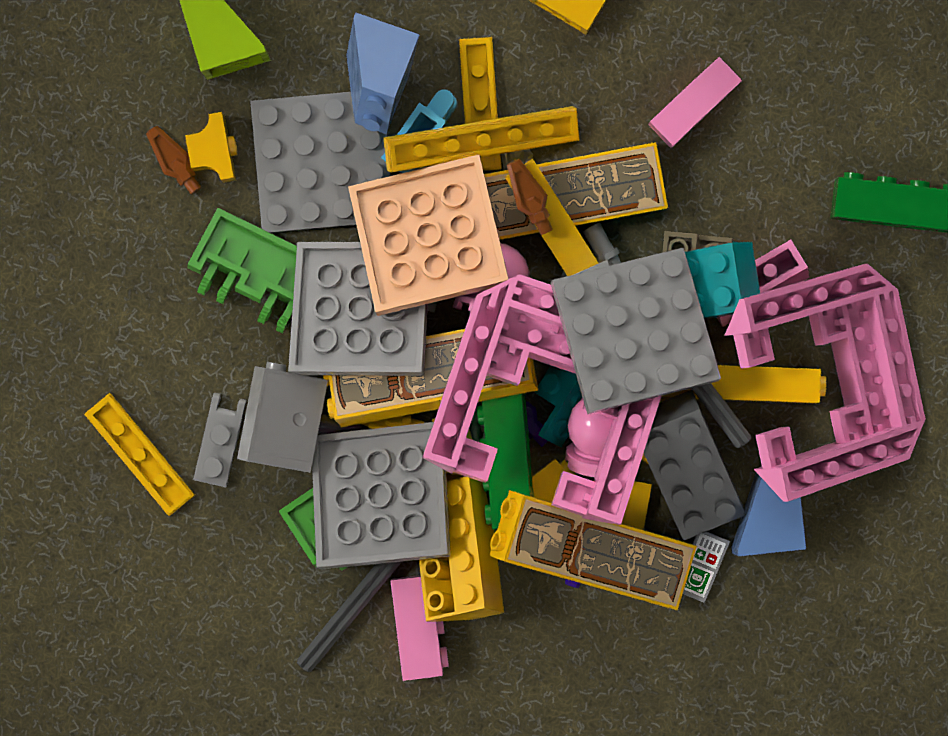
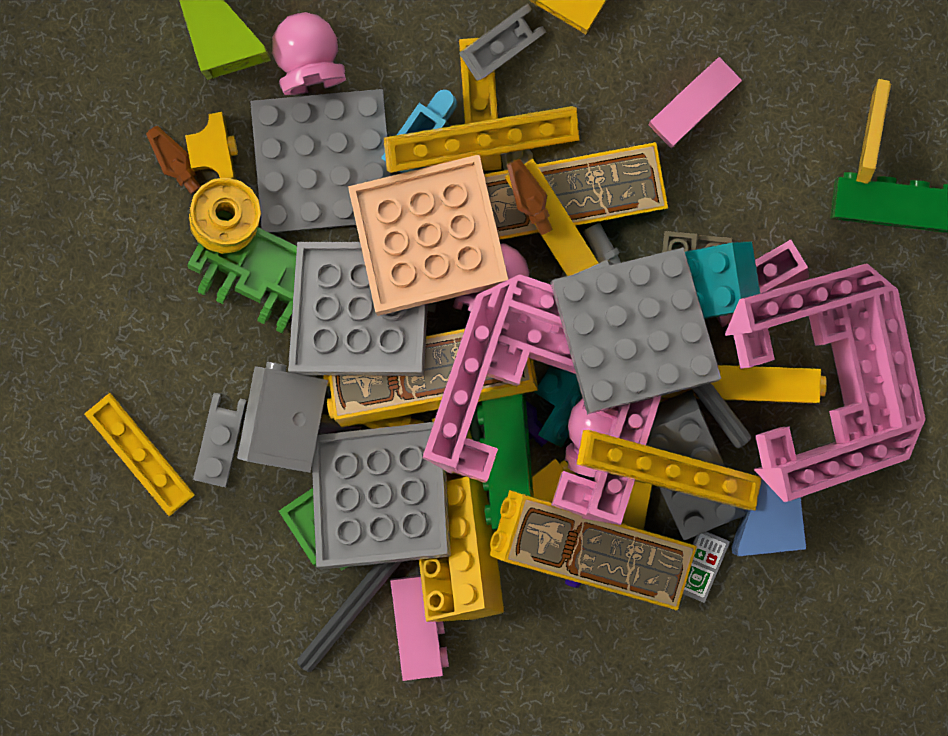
(229, 196): none -> yellow wheel
(306, 51): none -> bright pink tile
(378, 69): medium blue slope -> none
(500, 44): none -> light grey hinge
(668, 470): none -> yellow tile
(873, 131): none -> yellow tile

